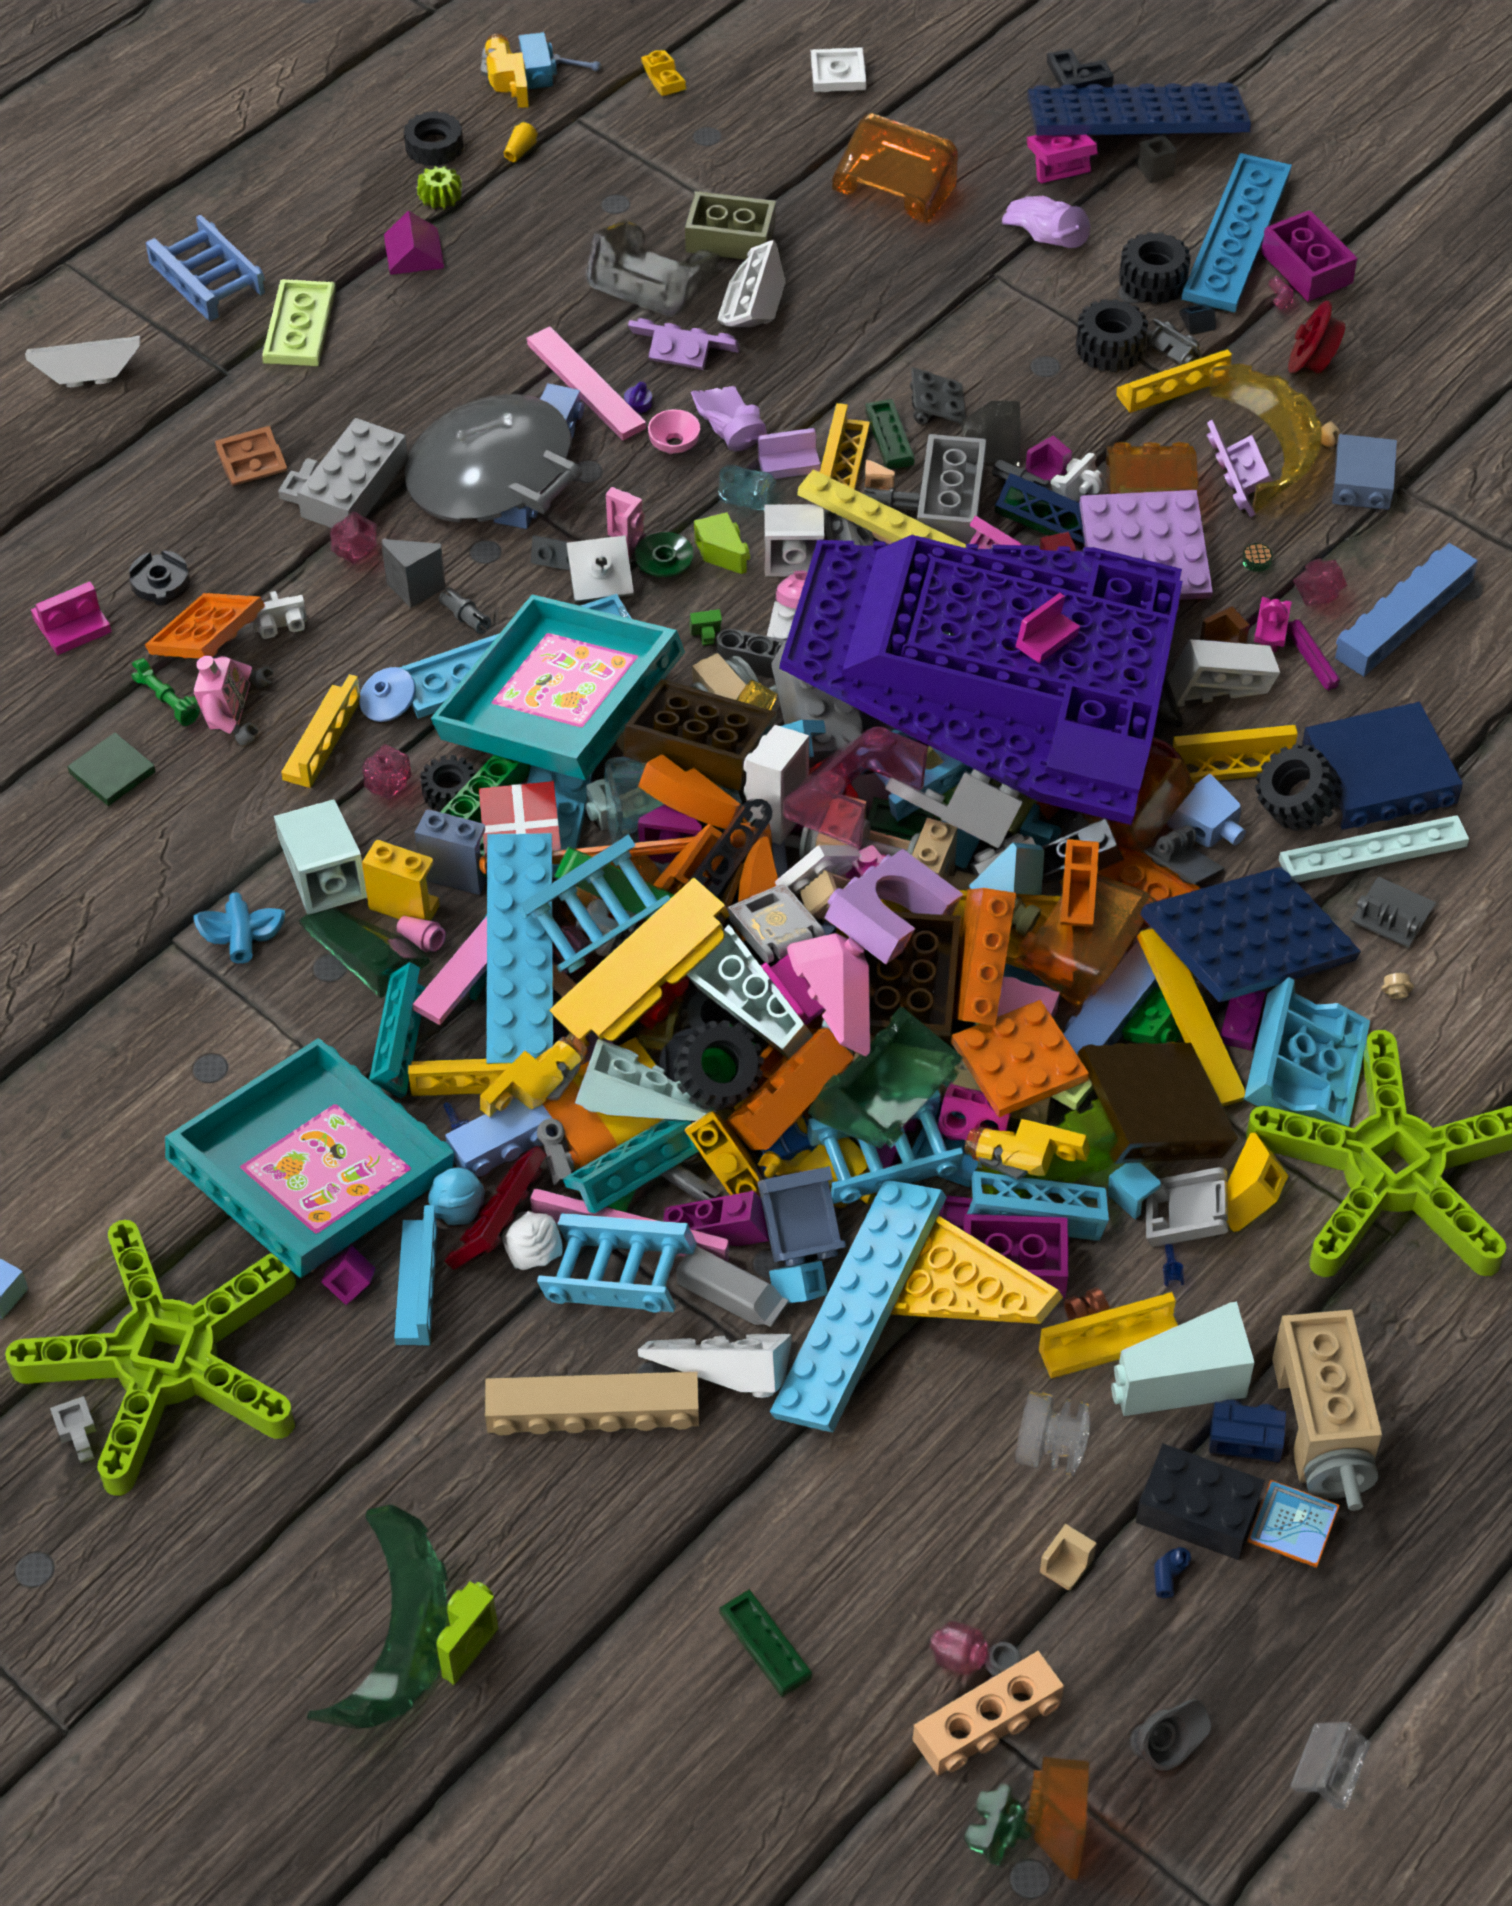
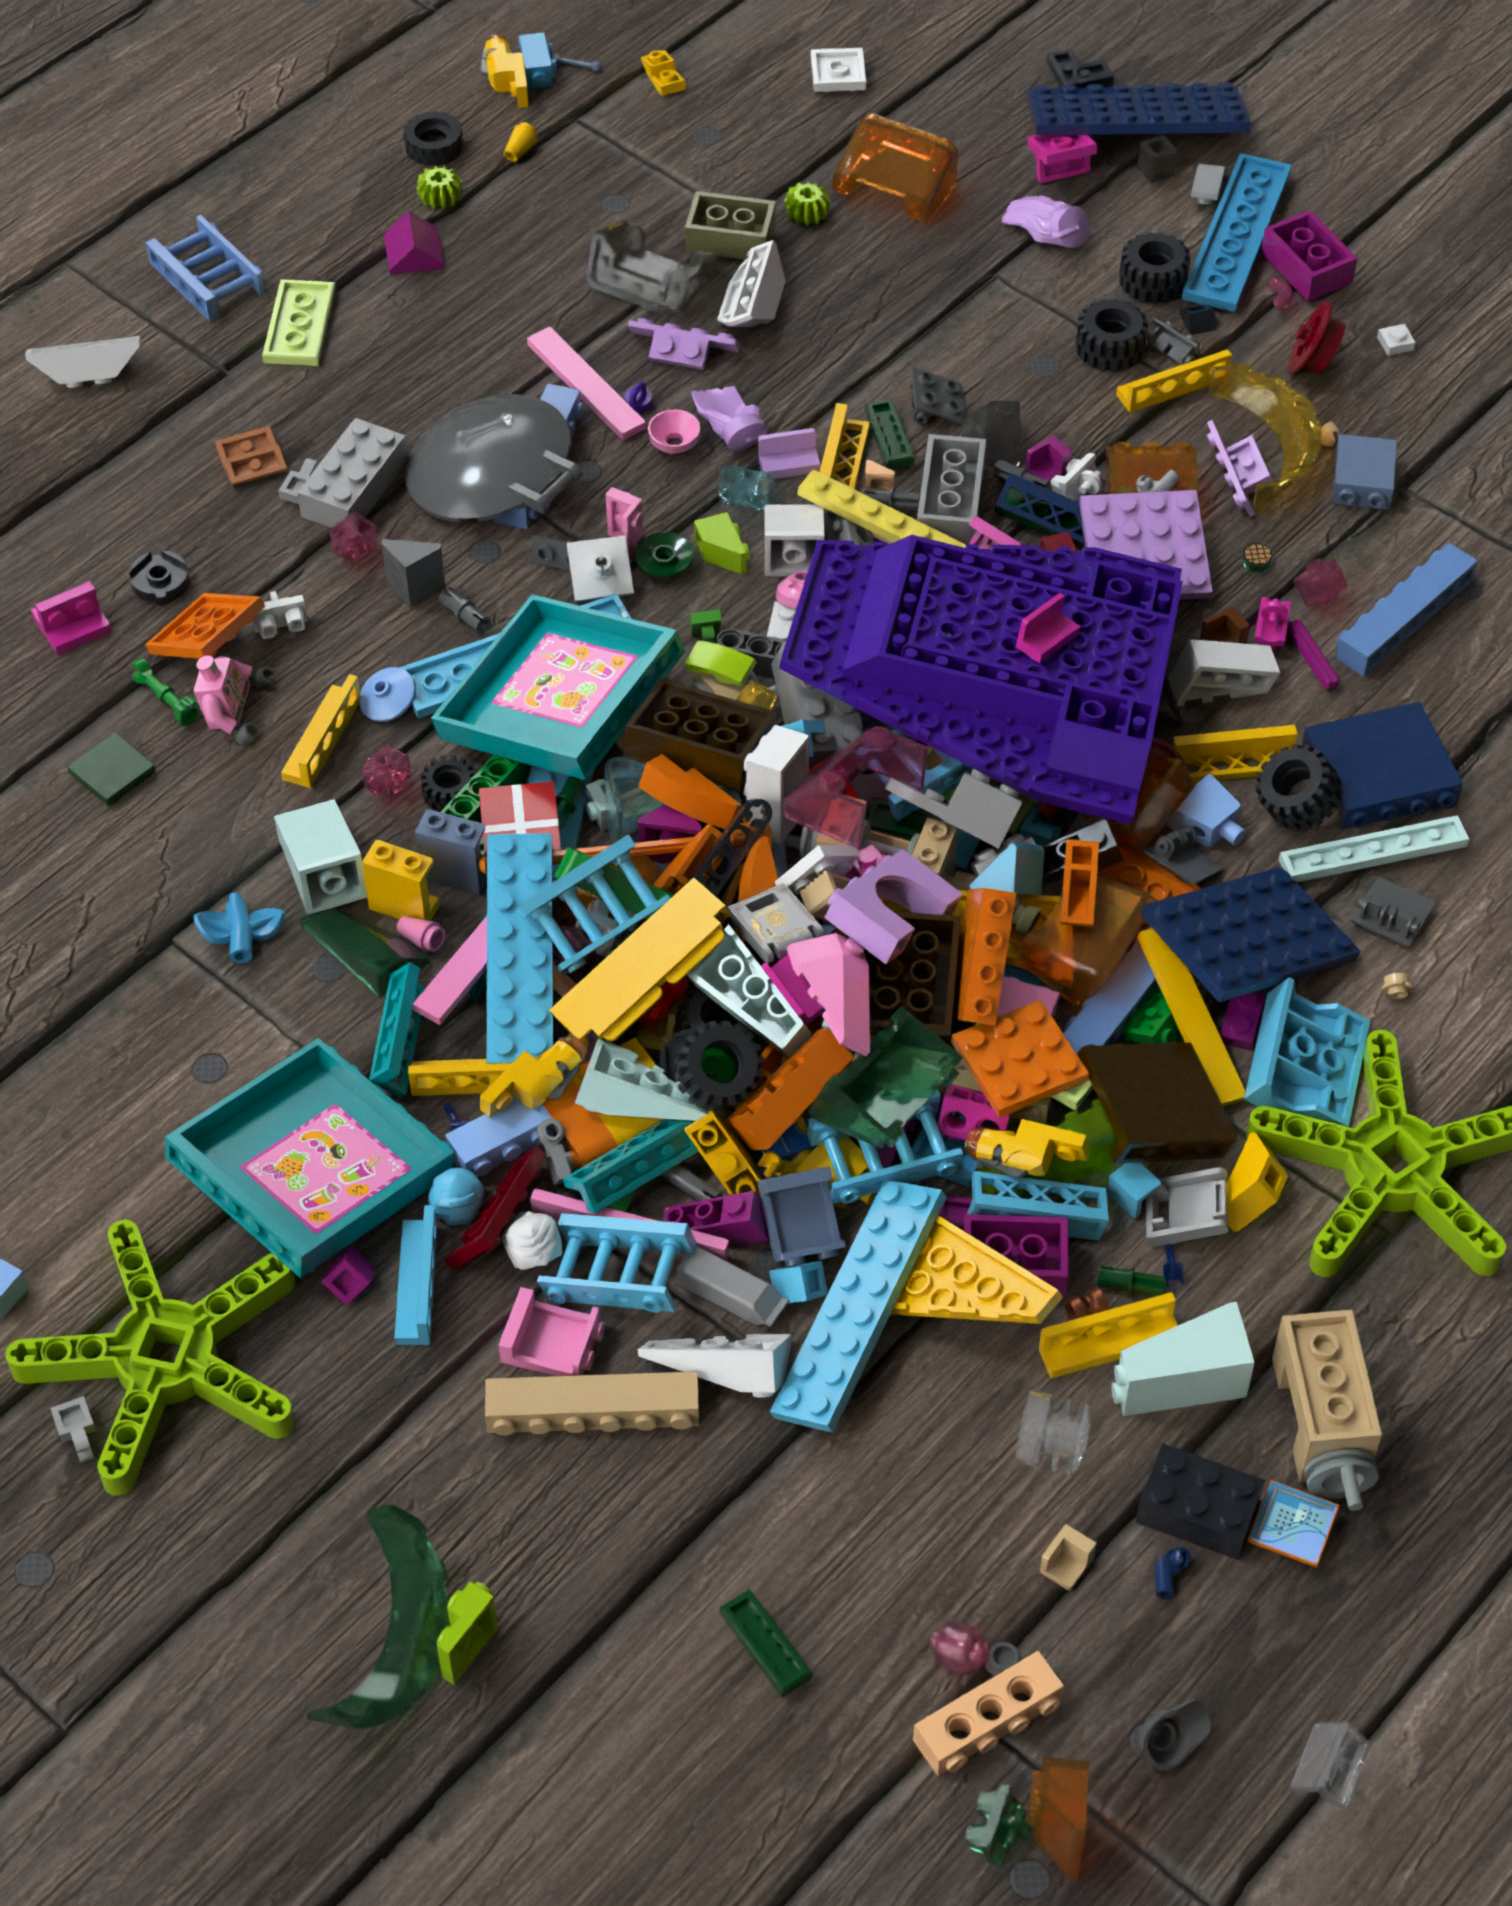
(550, 1337): none -> bright pink panel
(567, 799): none -> dark green axle
(723, 662): none -> lime slope
(807, 203): none -> lime gear
(1131, 1281): none -> dark green axle
(1166, 483): none -> light grey arm
(1208, 183): none -> light grey slope
(1247, 1431): dark blue brick -> none
(1396, 339): none -> white plate

